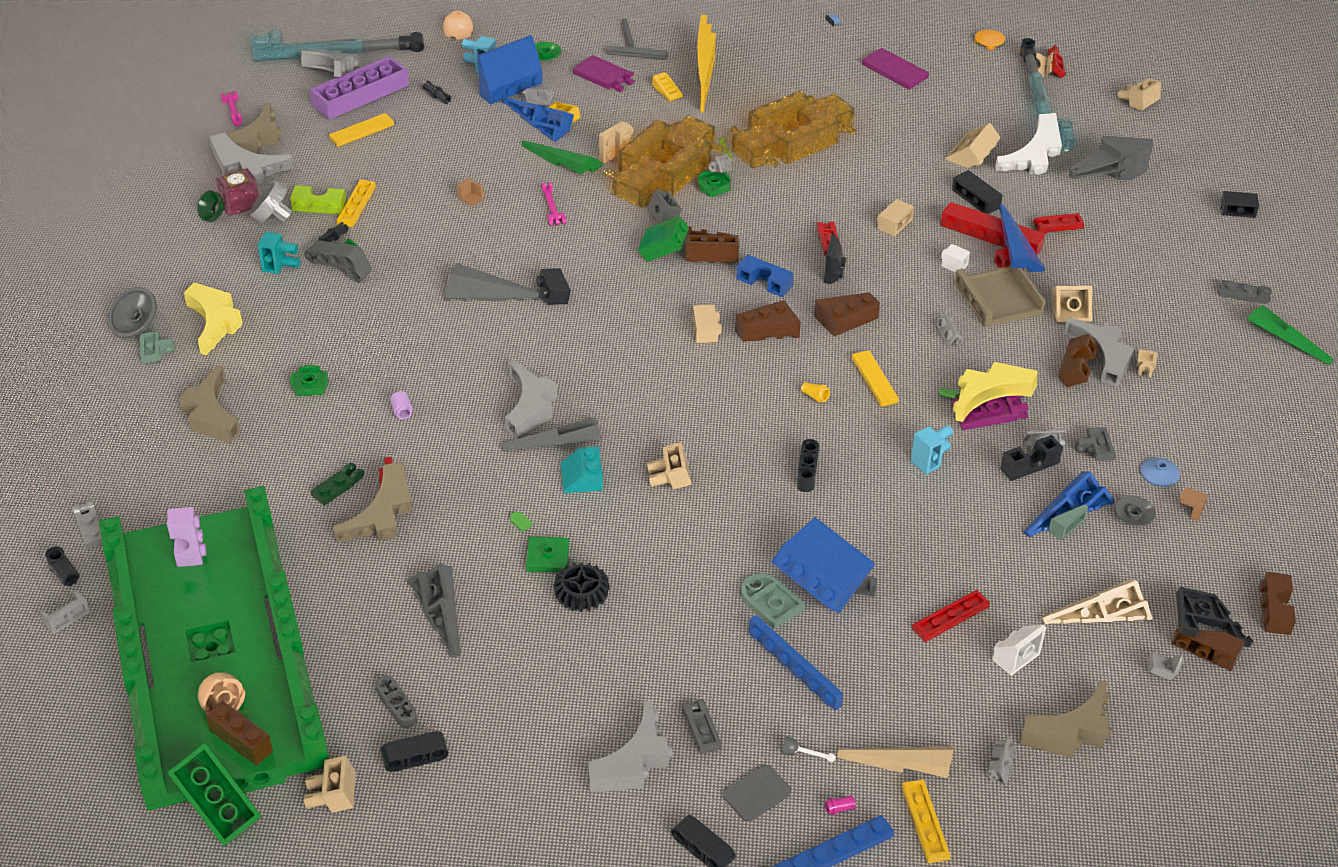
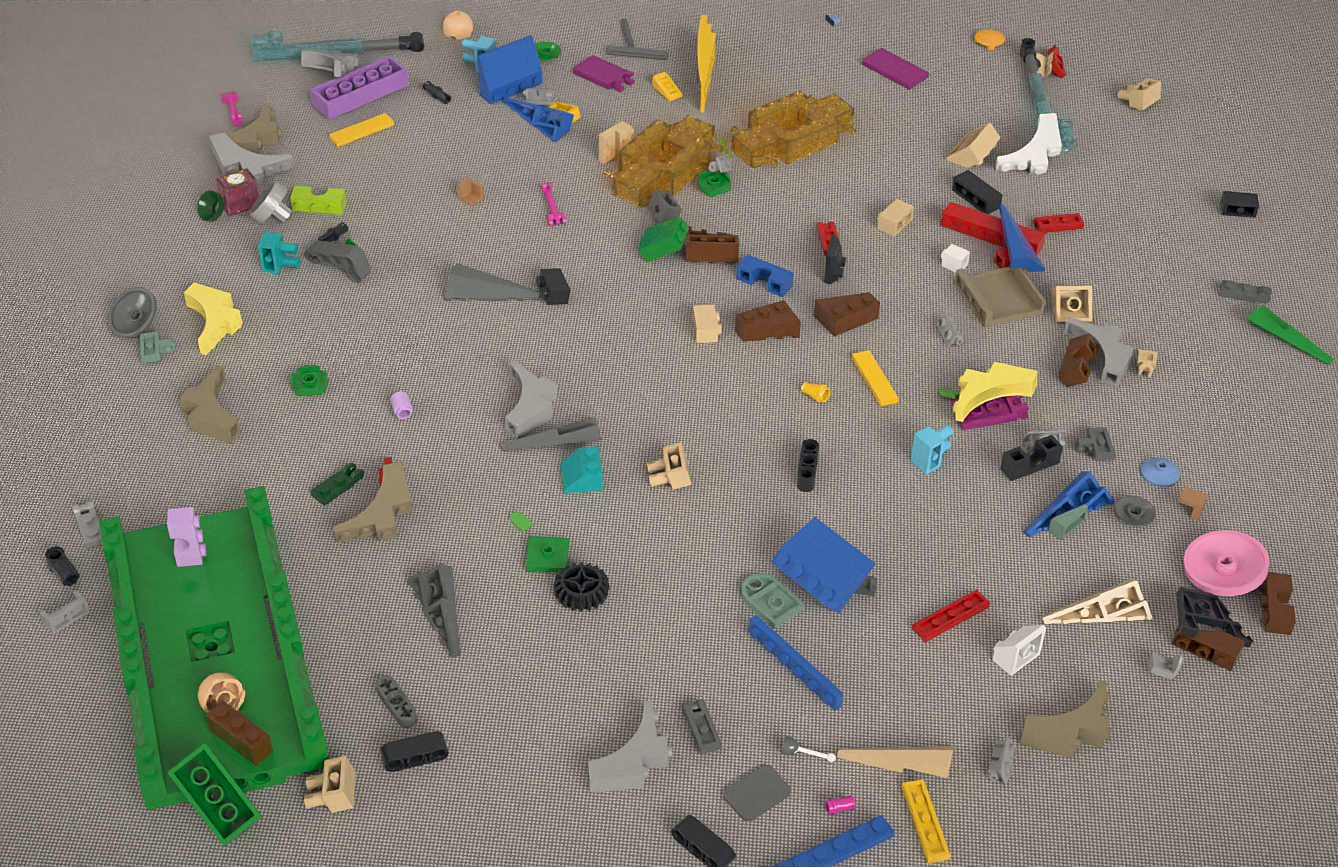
(356, 202): yellow tile -> none
(574, 161): green wedge -> none
(1117, 157): dark grey slope -> none
(1226, 563): none -> bright pink dish

